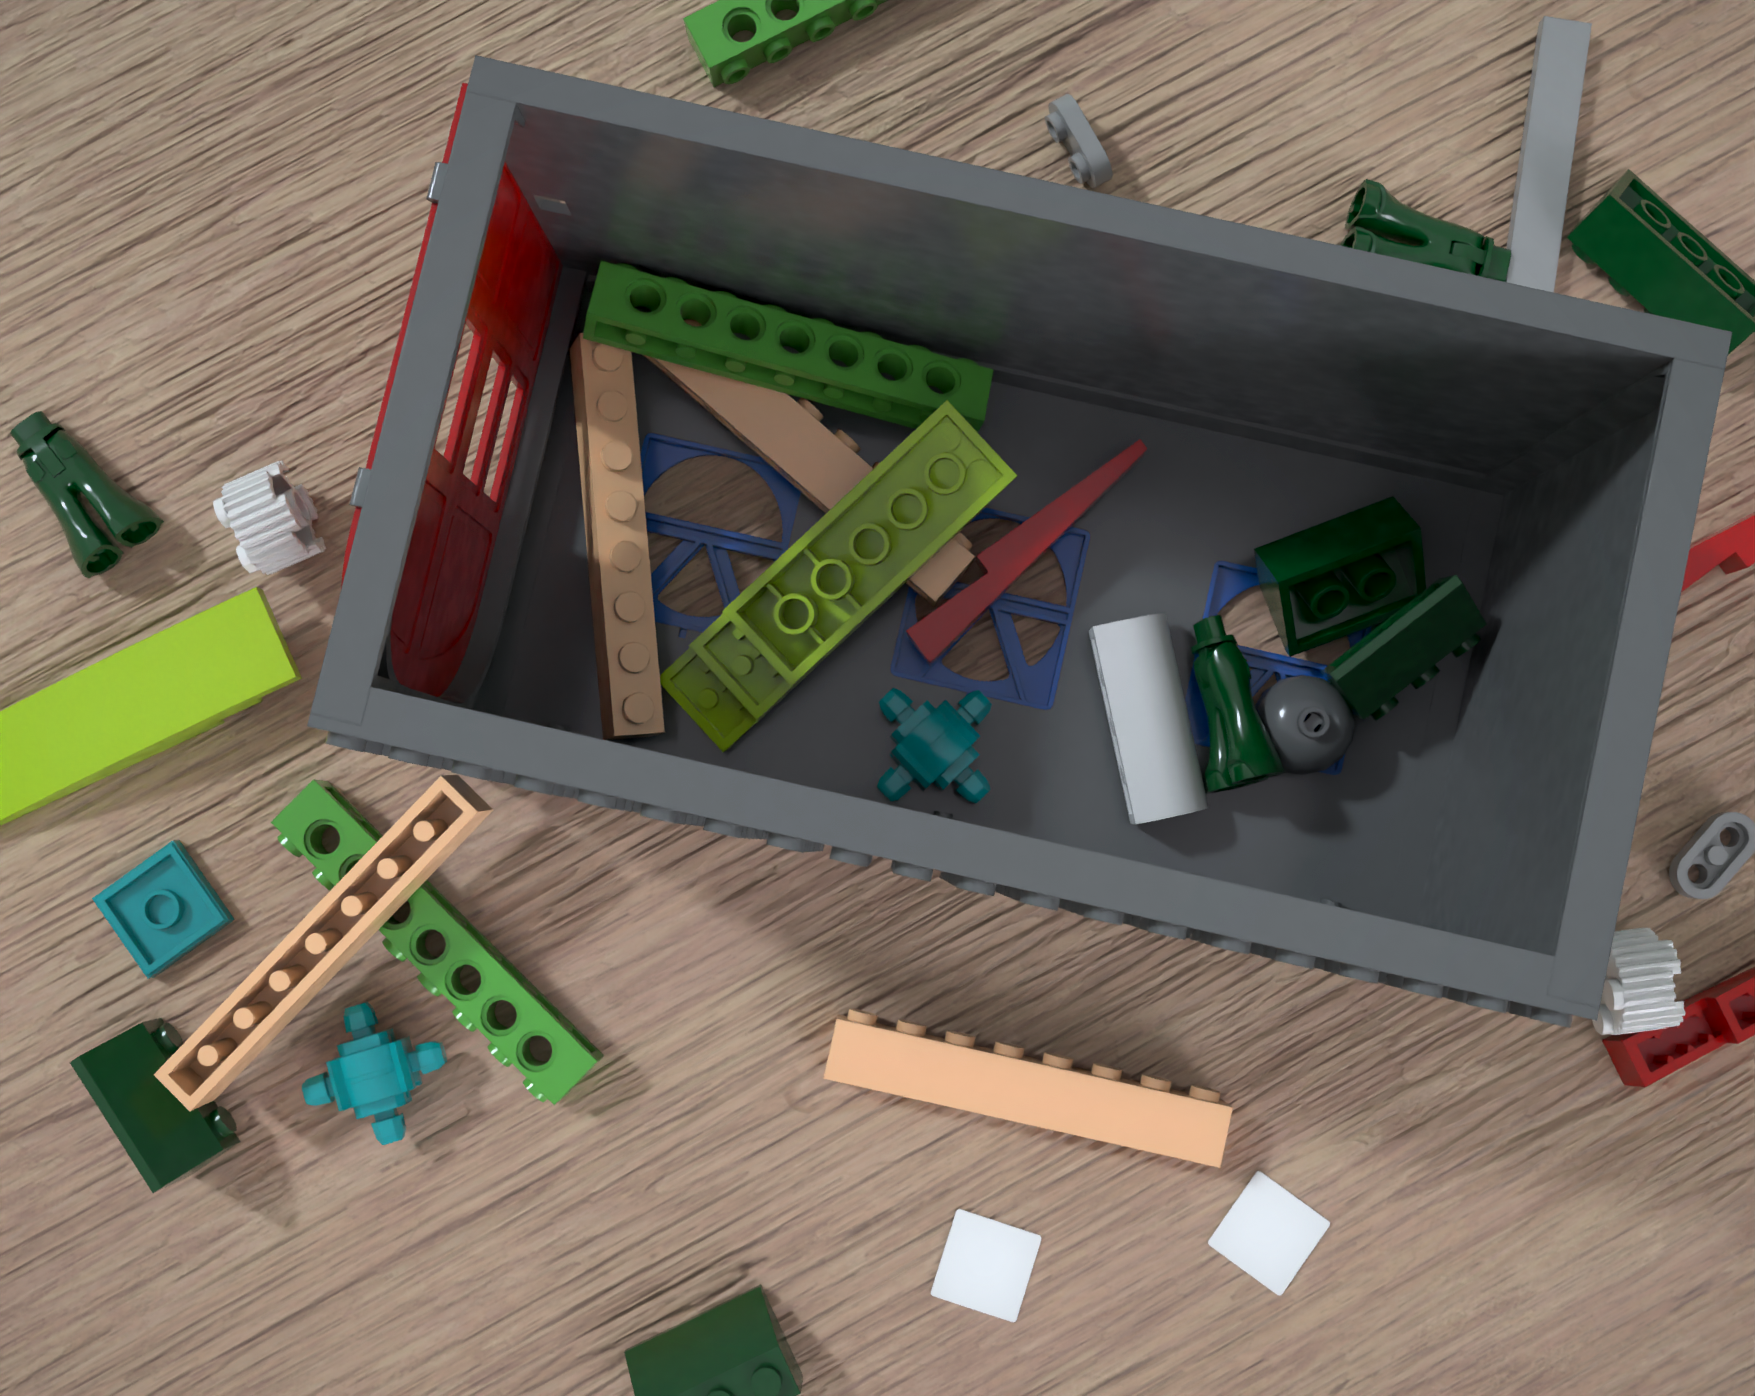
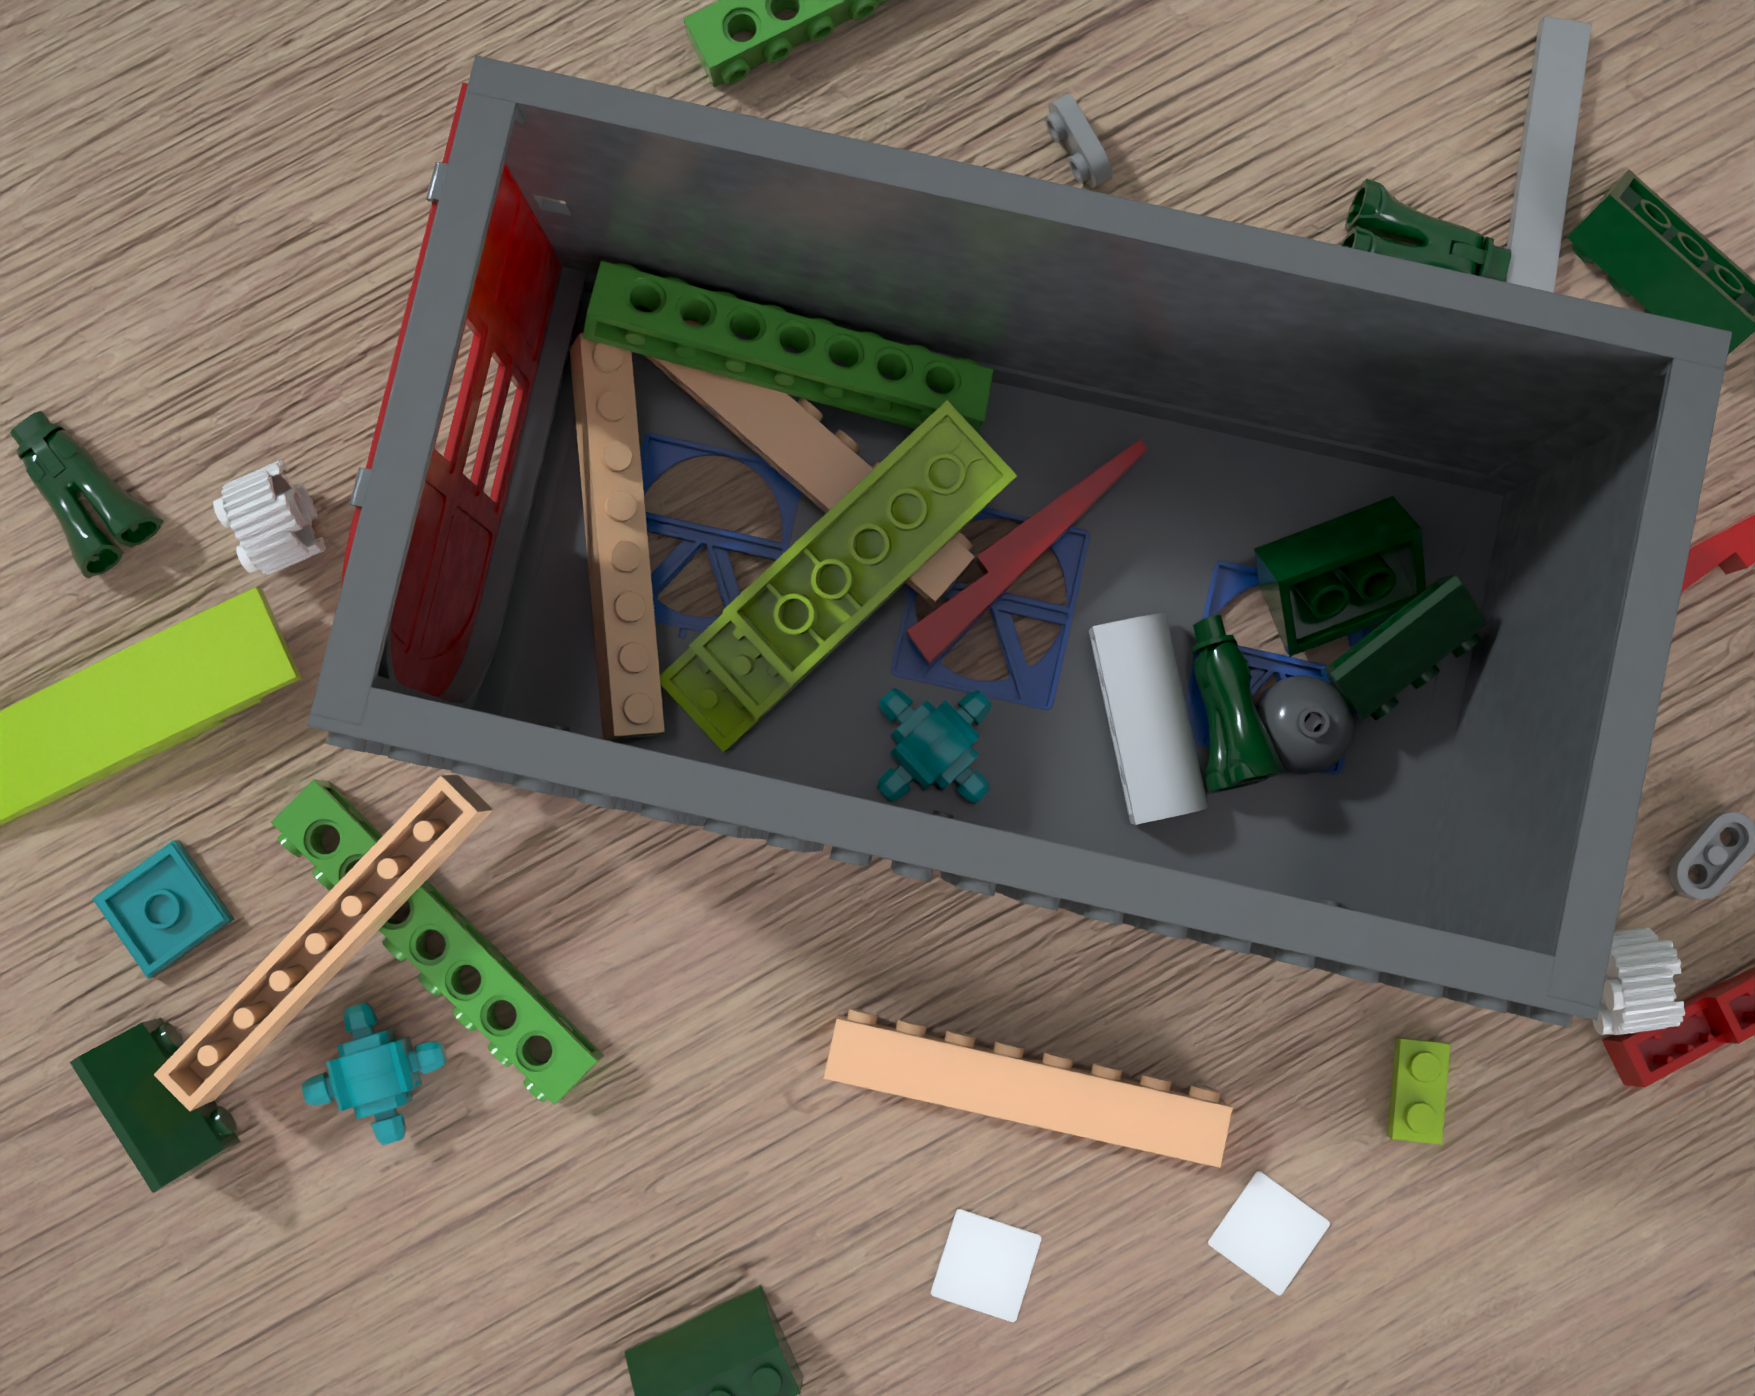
(1418, 1090): none -> lime plate

